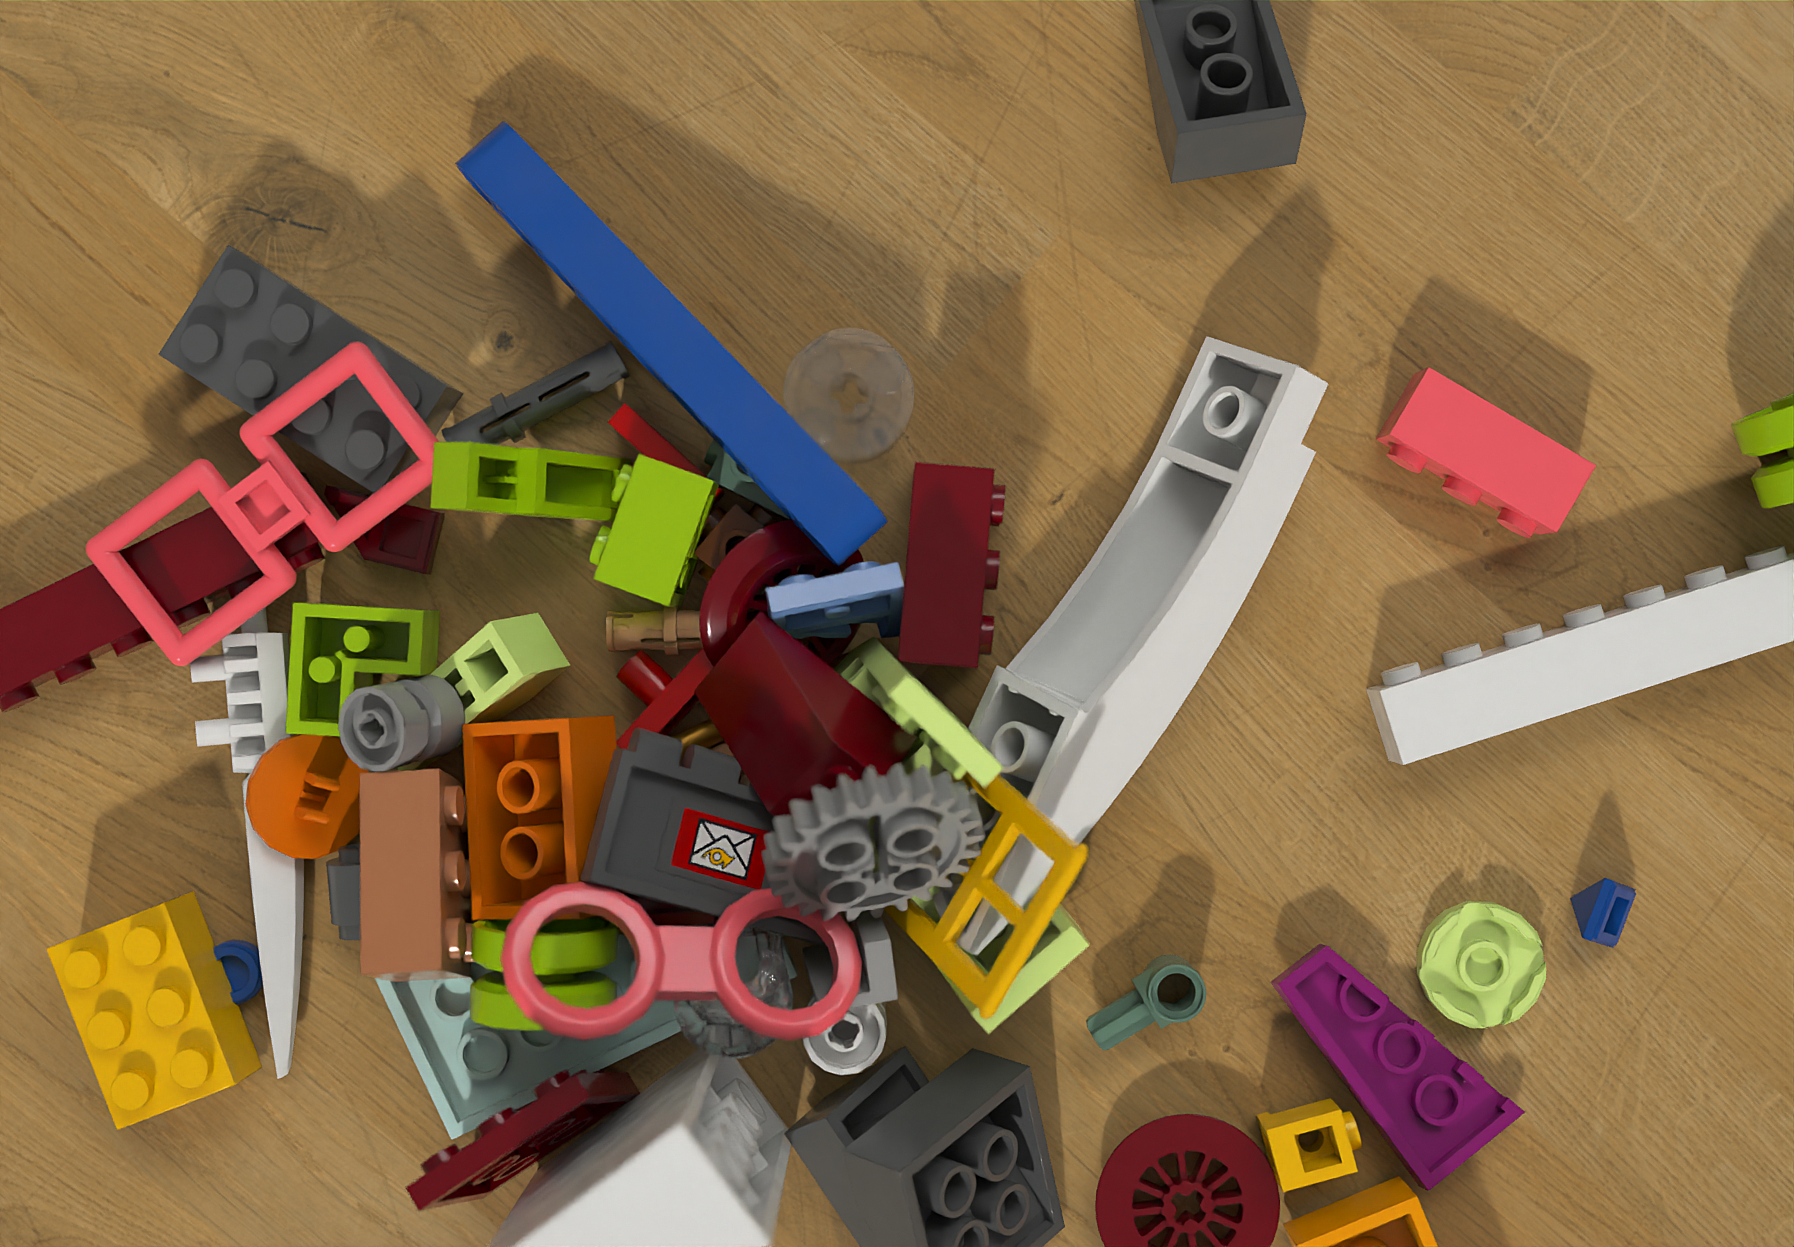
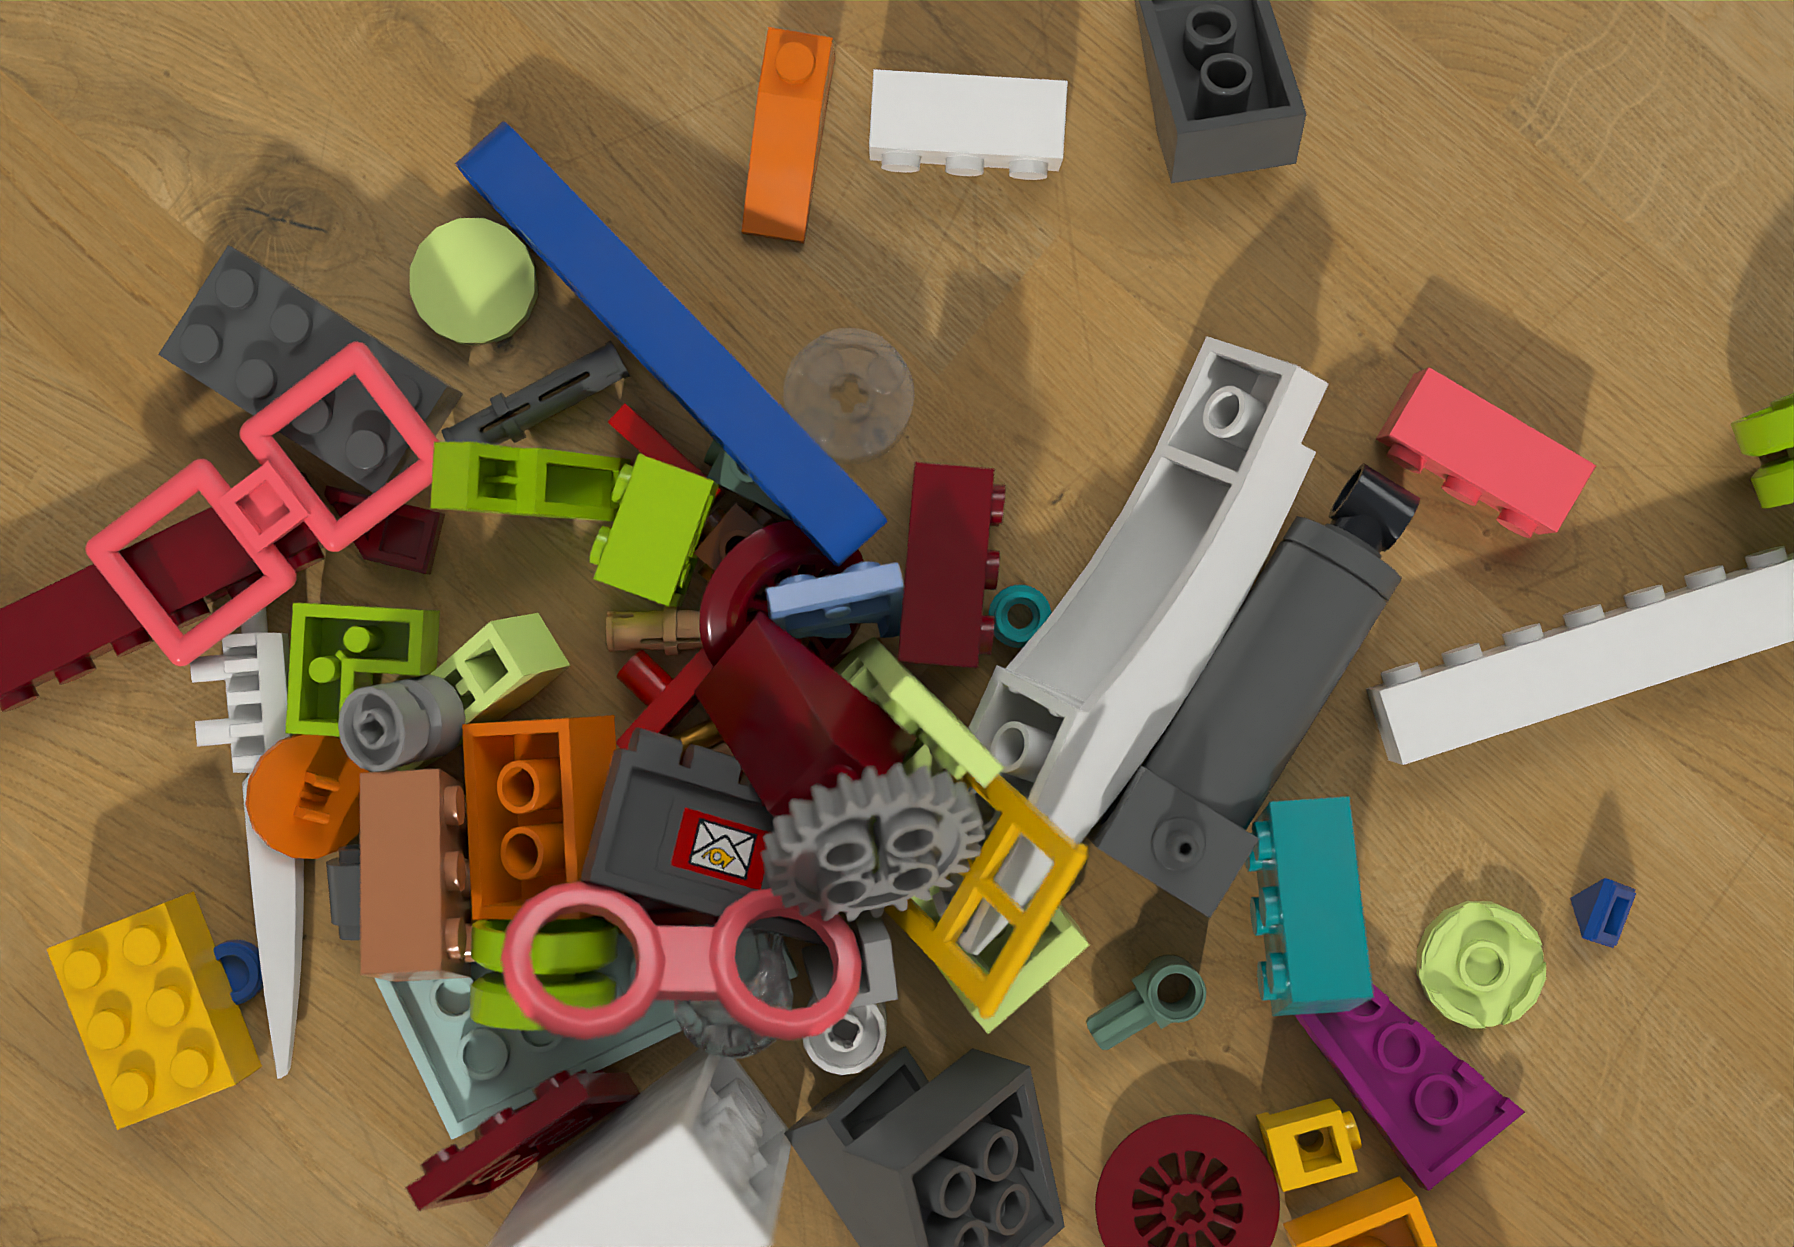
(473, 281): none -> yellowish green tile
(787, 134): none -> orange slope
(967, 123): none -> white brick
(1009, 597): none -> teal plate
(1270, 676): none -> dark grey piece
(1309, 908): none -> teal brick

